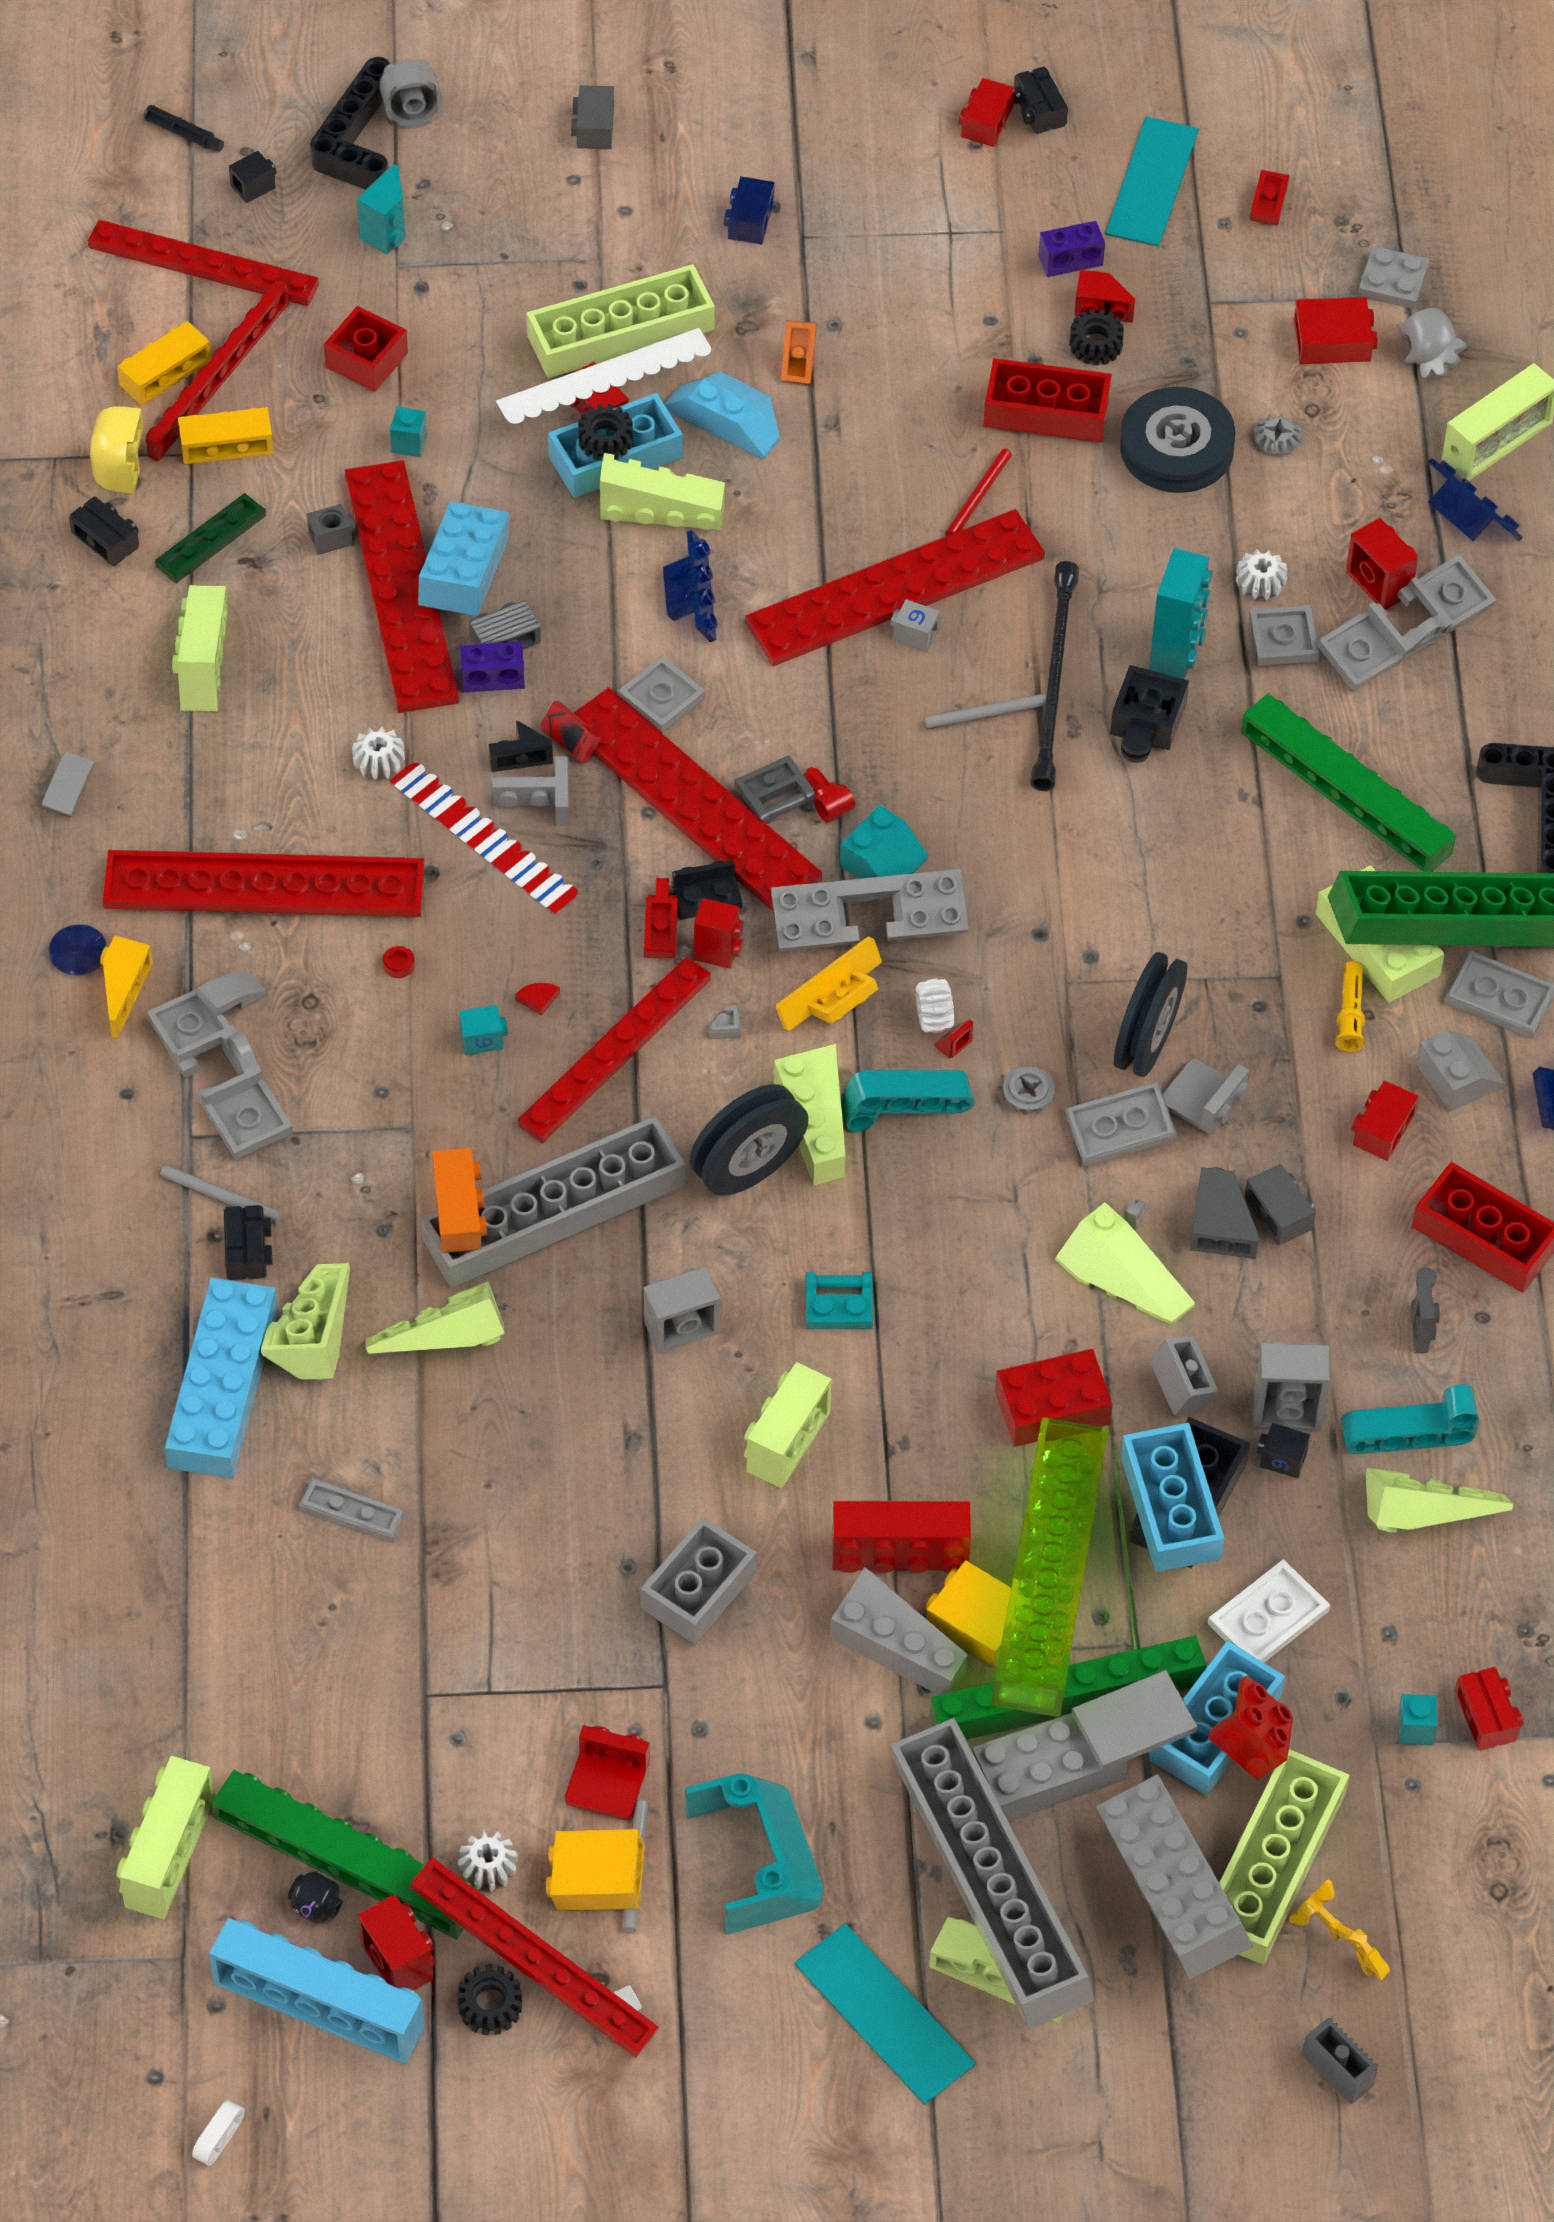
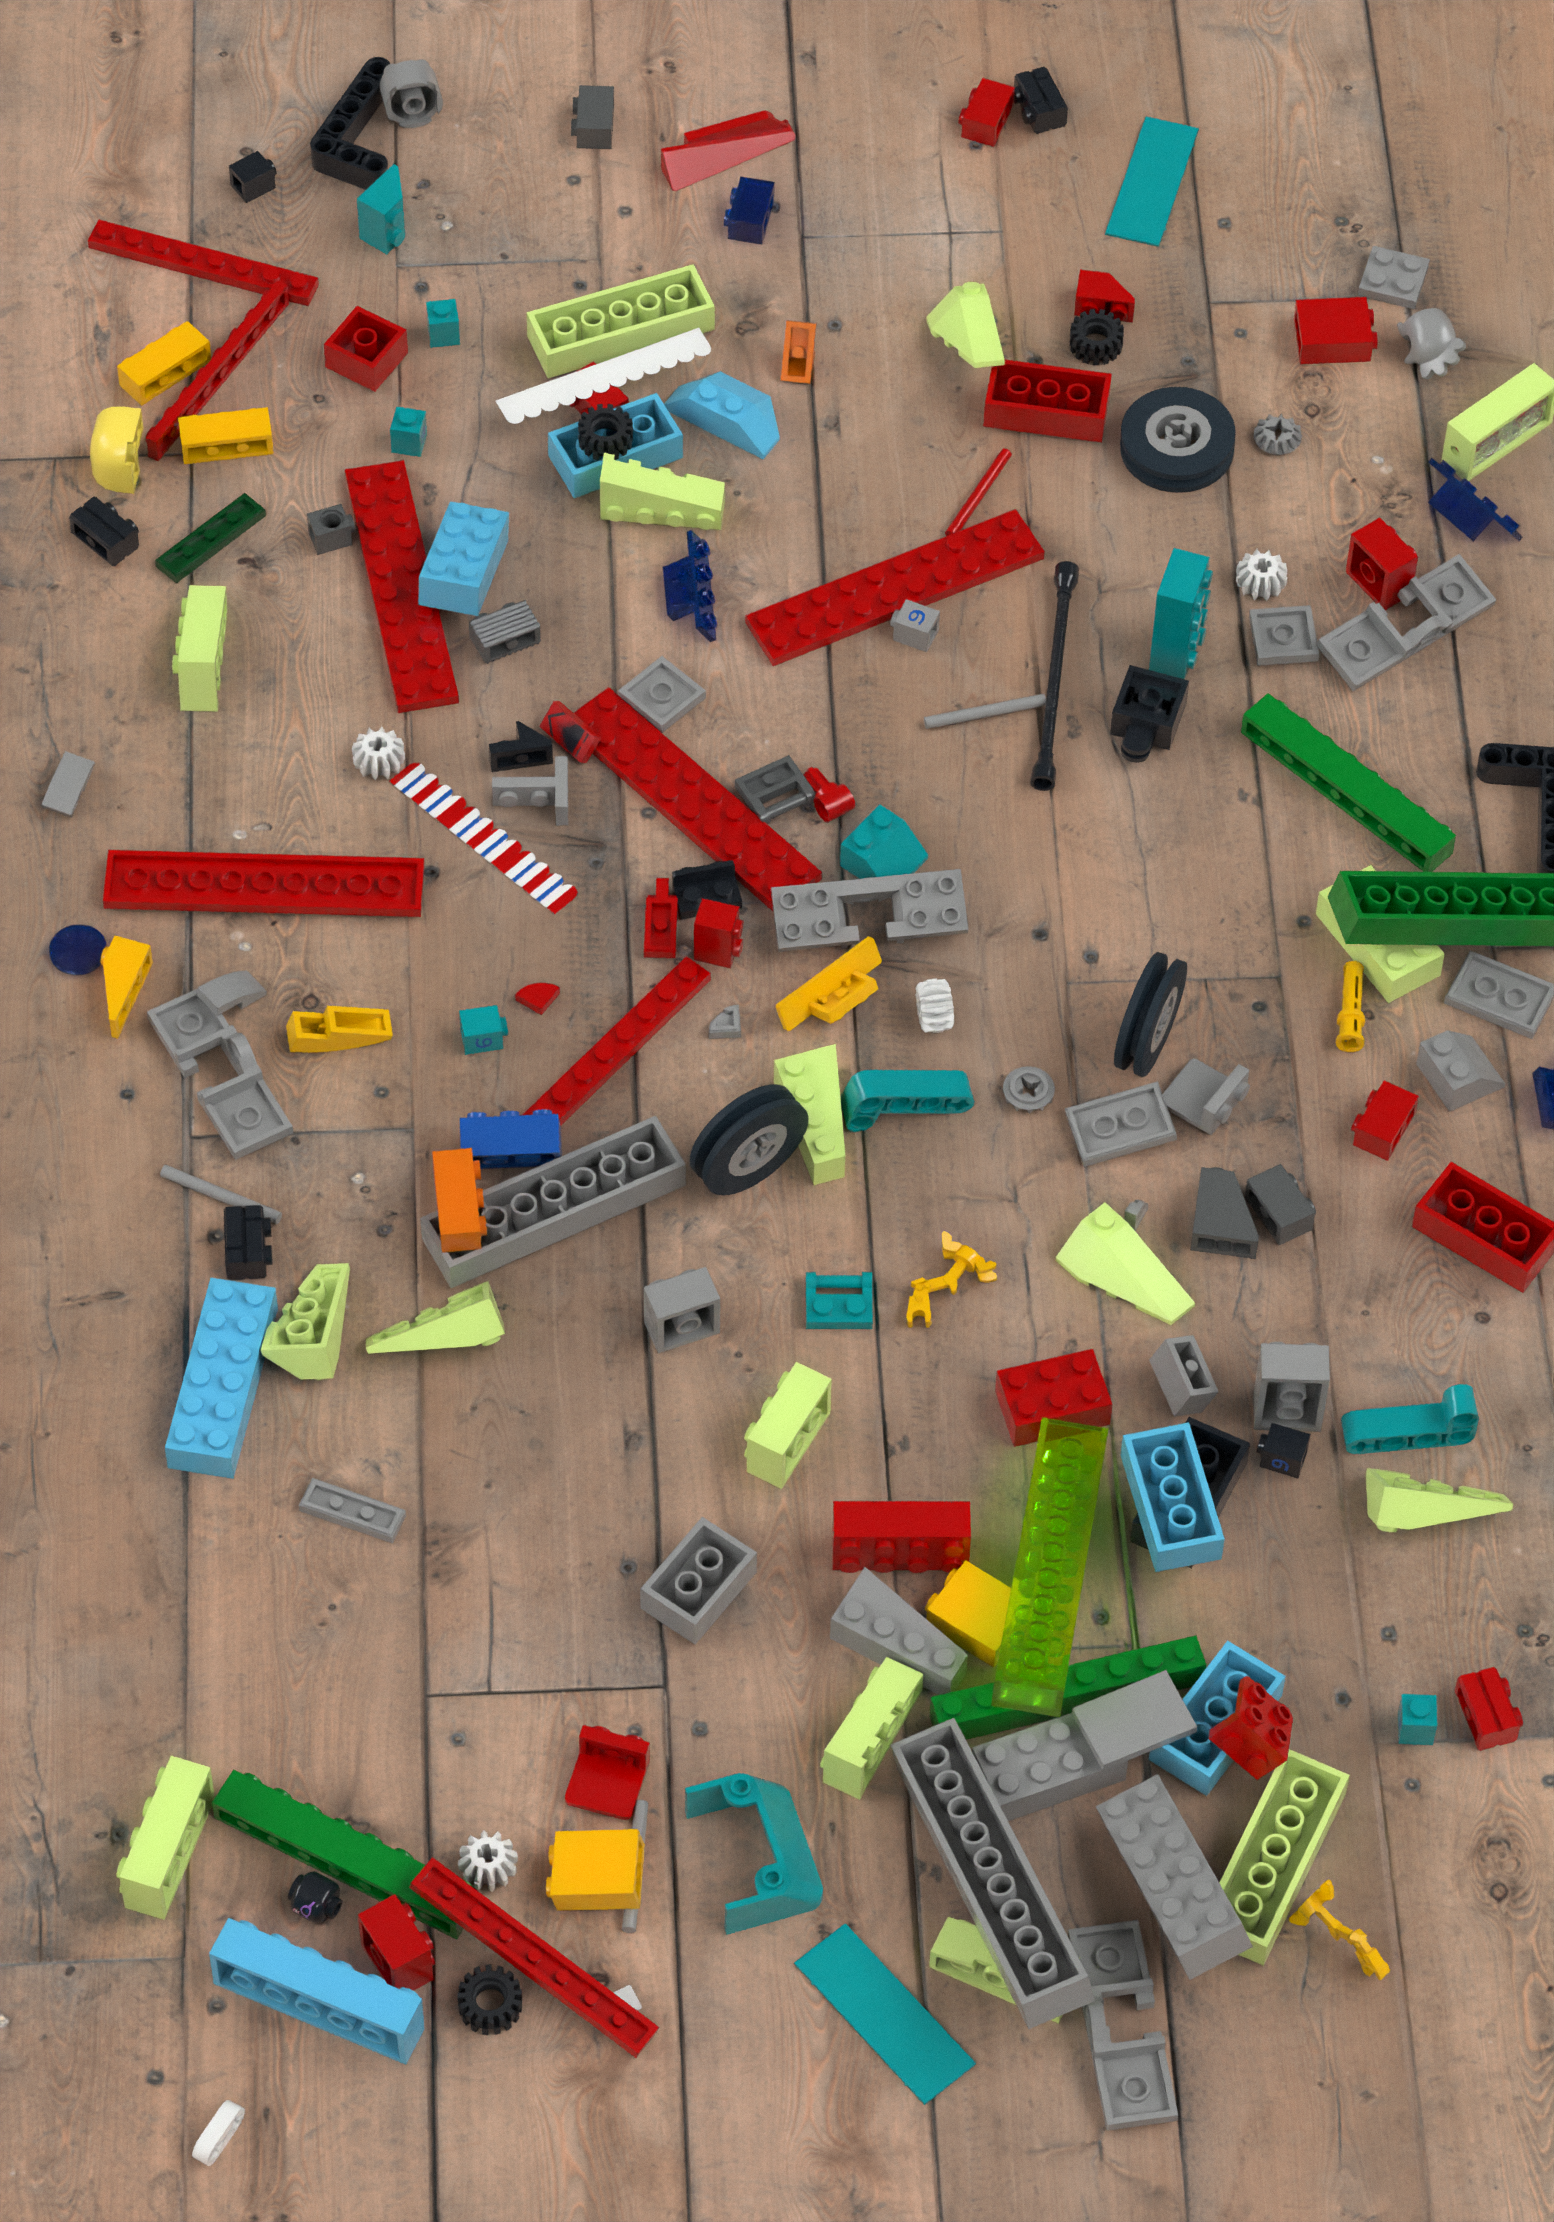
(182, 128): black piece -> none
(337, 1029): none -> yellow slope
(398, 961): red tile -> none
(443, 323): none -> teal brick
(492, 666): dark purple brick -> none
(512, 1138): none -> blue brick
(723, 147): none -> wedge
(870, 1727): none -> yellowish green wedge
(955, 1039): red slope -> none
(965, 1259): none -> yellow piece
(968, 324): none -> yellowish green wedge
(1071, 248): dark purple brick -> none
(1129, 2074): none -> light grey plate
(1269, 197): red plate -> none
(1269, 1612): white plate -> none
(1340, 2060): dark grey brick -> none
(1423, 1311): dark grey plate -> none

